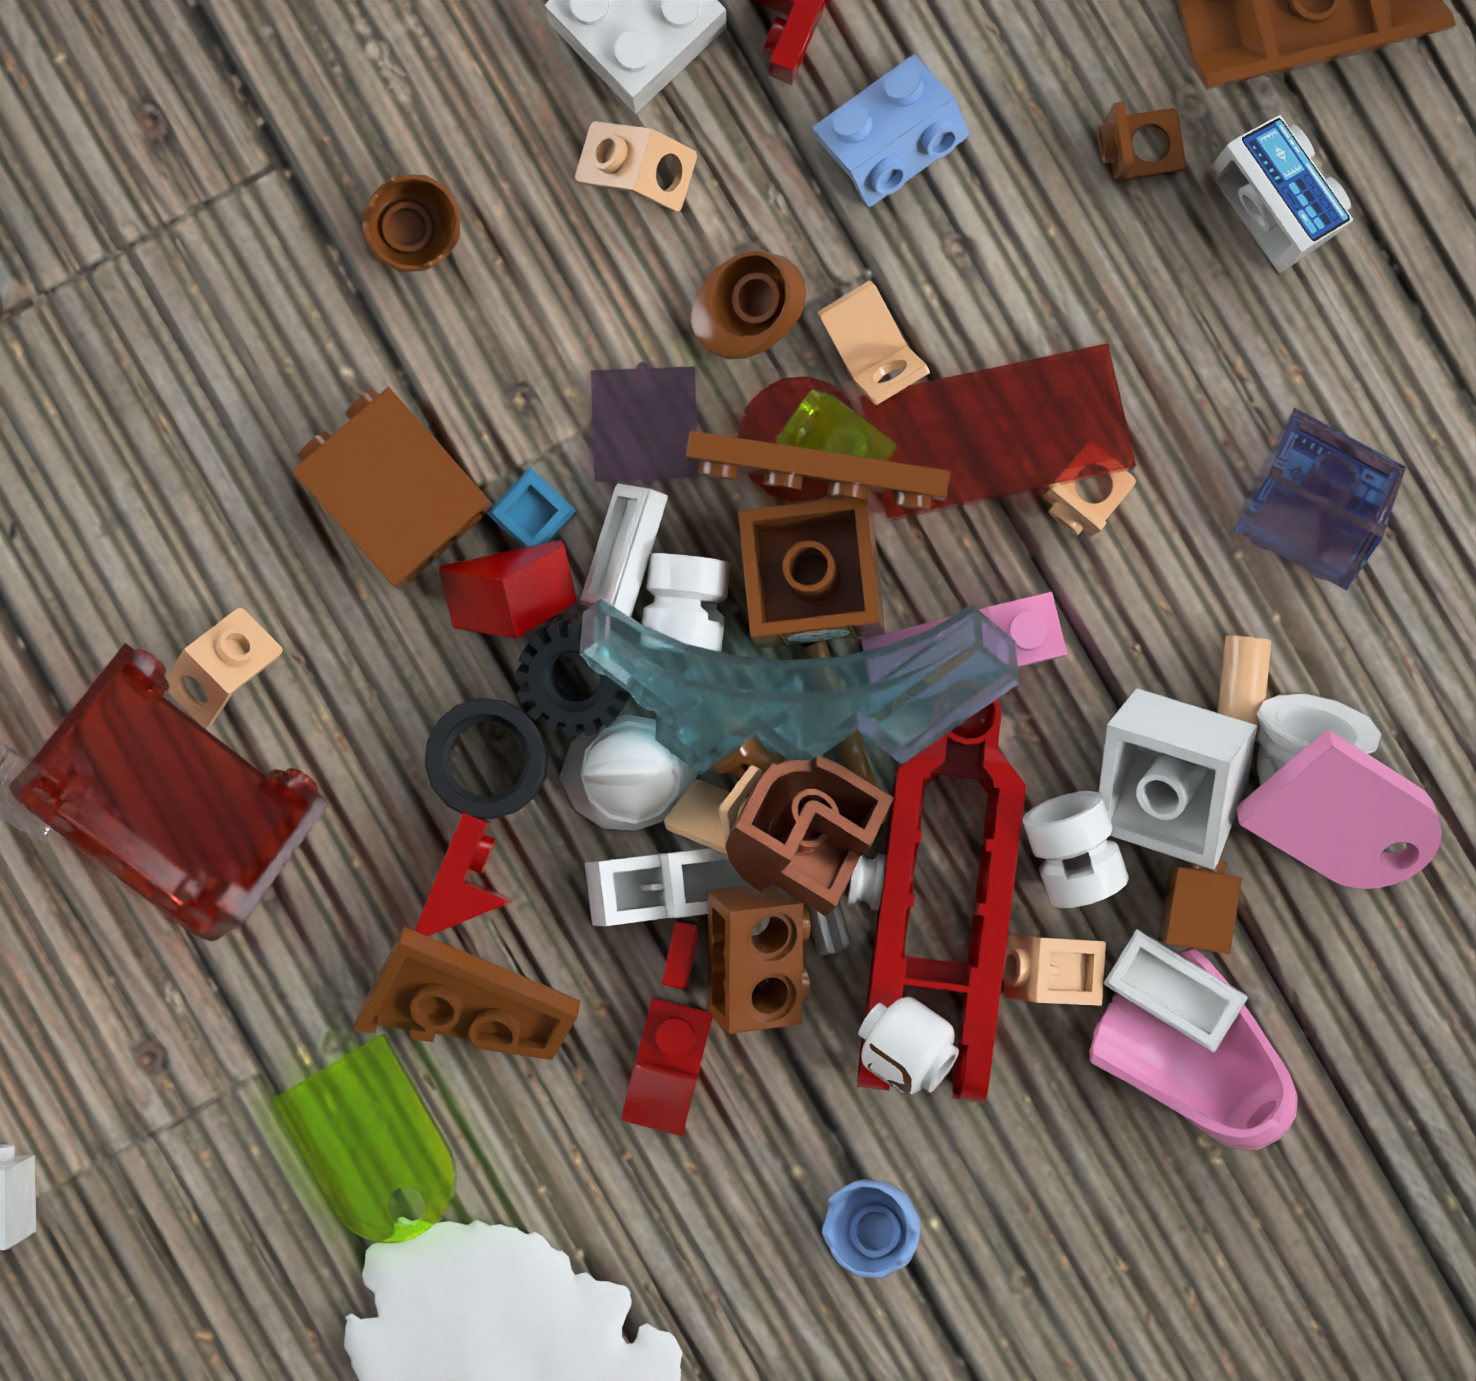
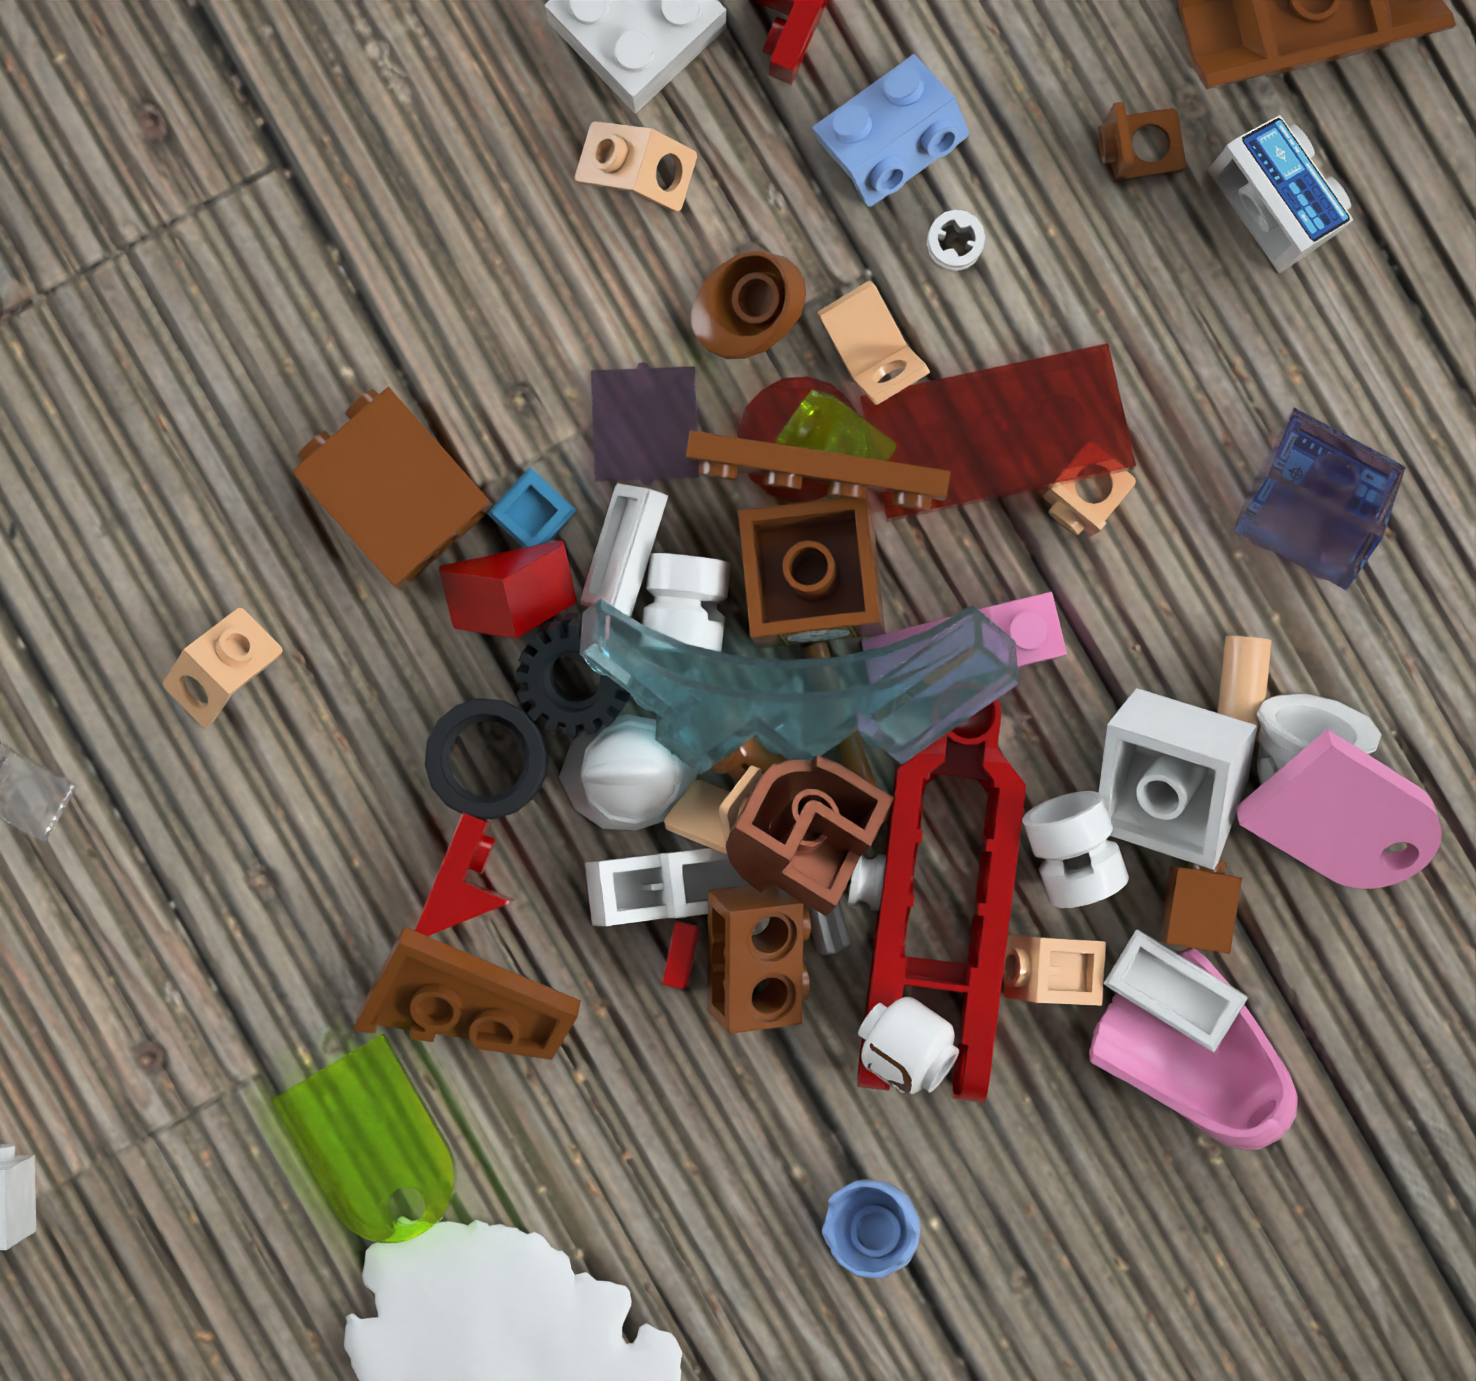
(166, 799): clear red windscreen -> none
(411, 223): dark orange hair -> none
(667, 1066): red slope -> none
(962, 222): none -> white bush

